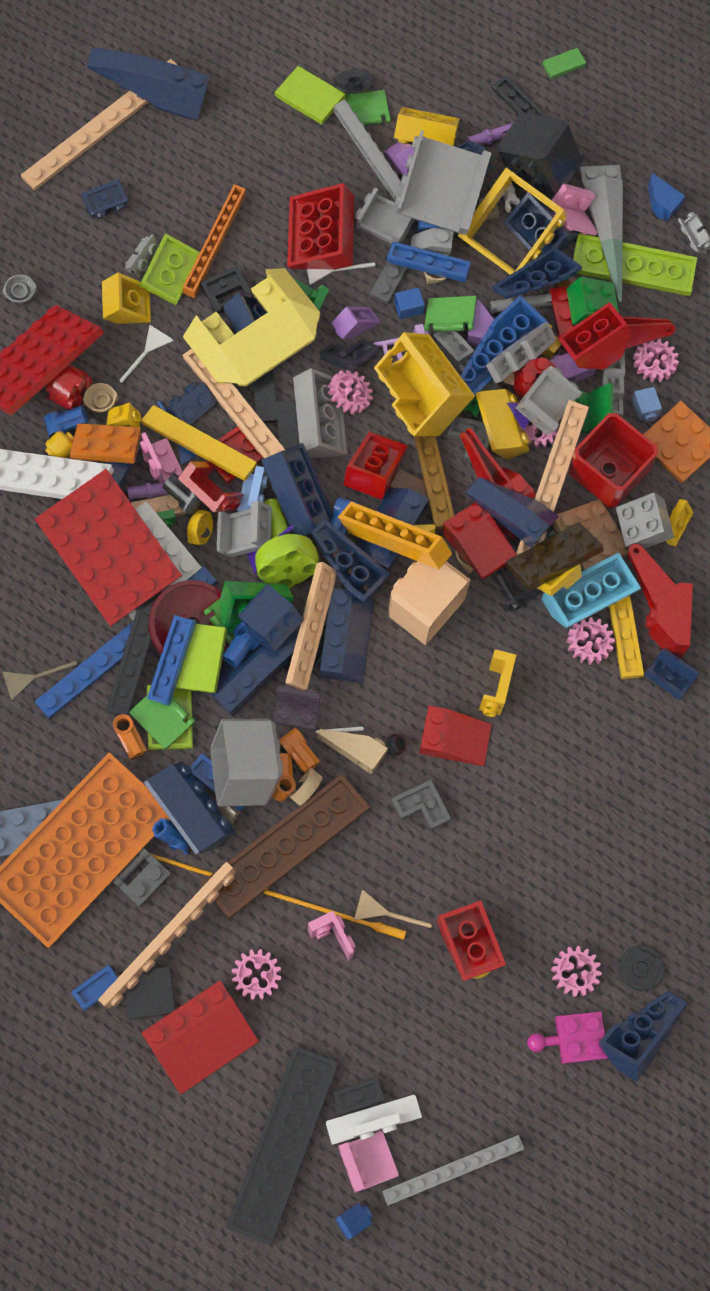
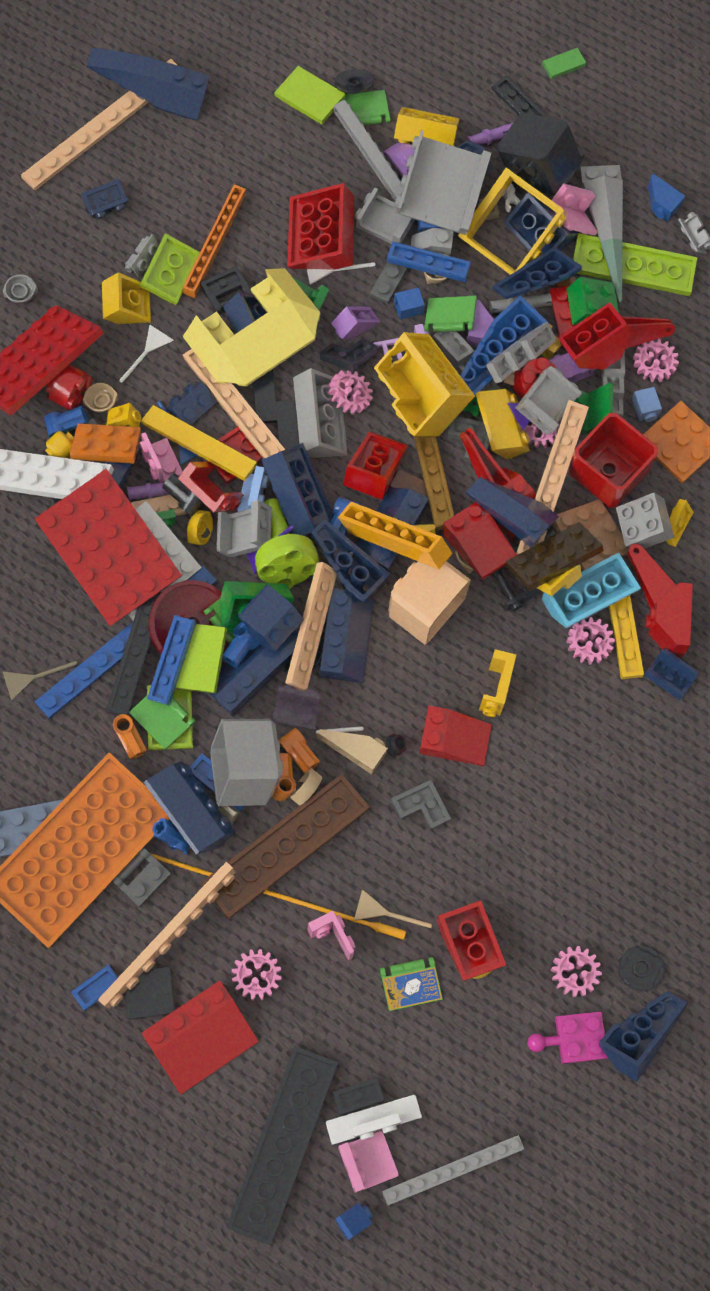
(411, 984): none -> piece

